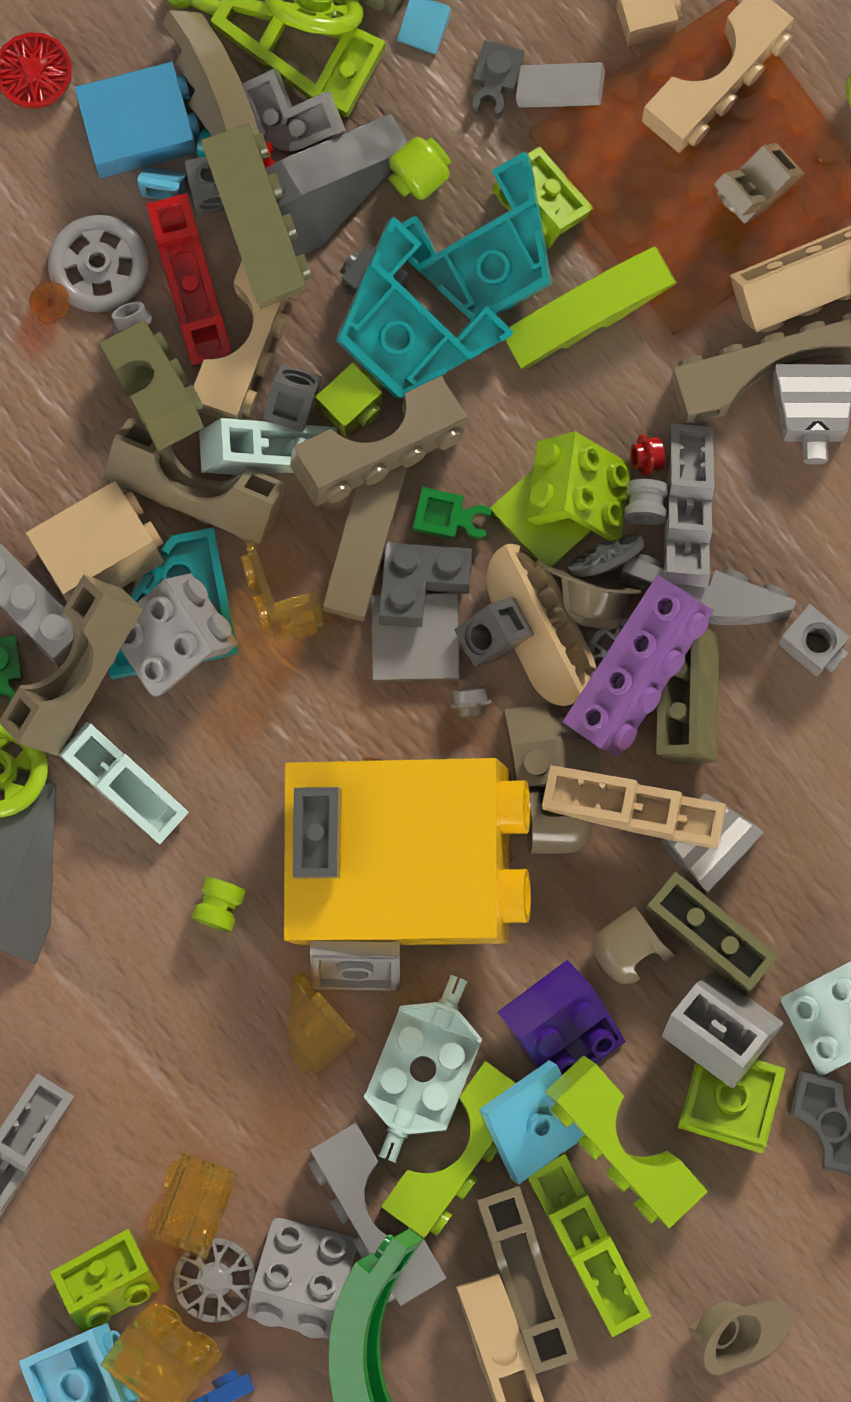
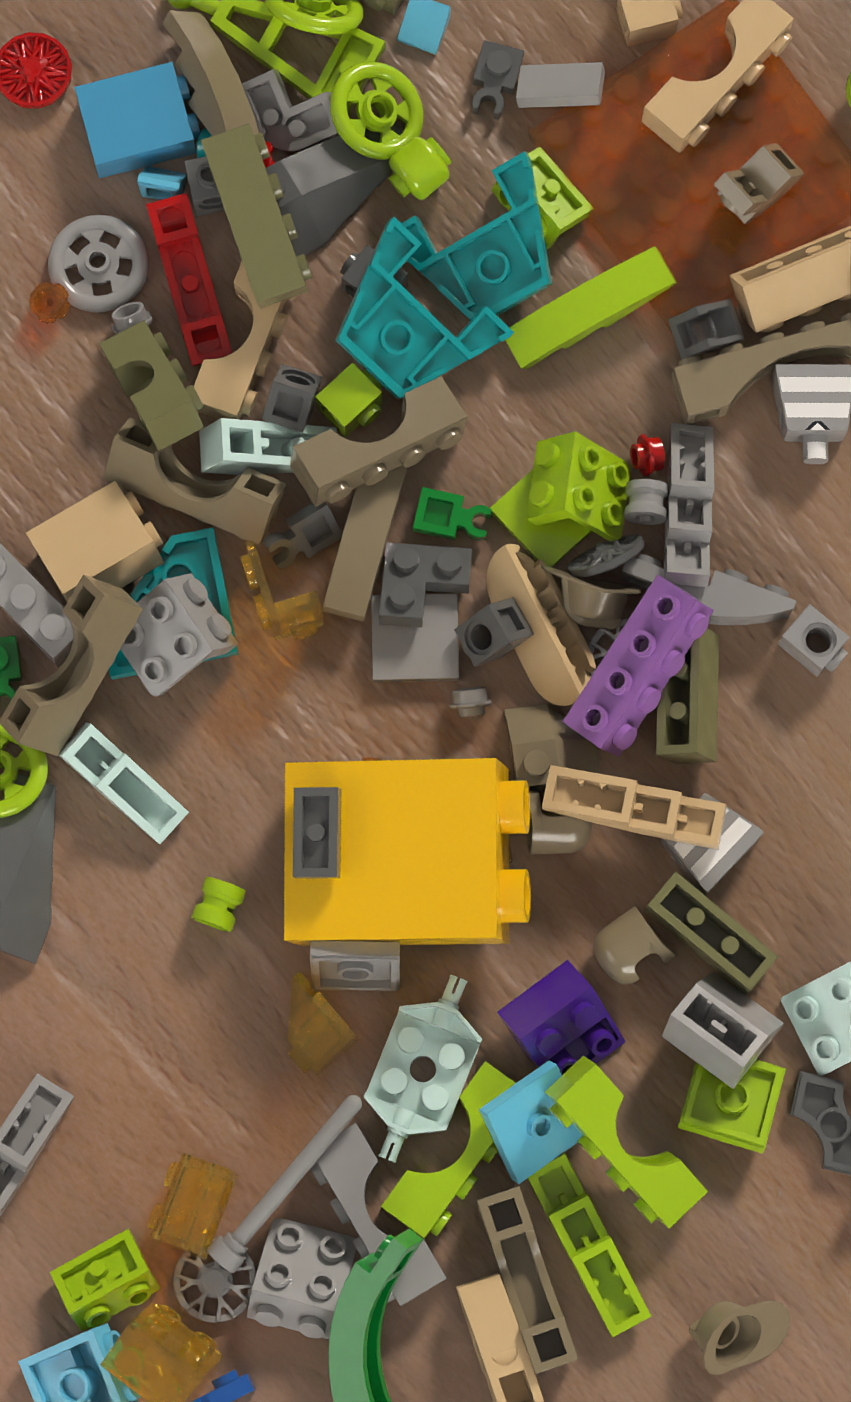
(230, 1249): none -> light grey piece
(308, 532): none -> dark grey plate
(353, 130): none -> lime plate
(706, 328): none -> dark grey window

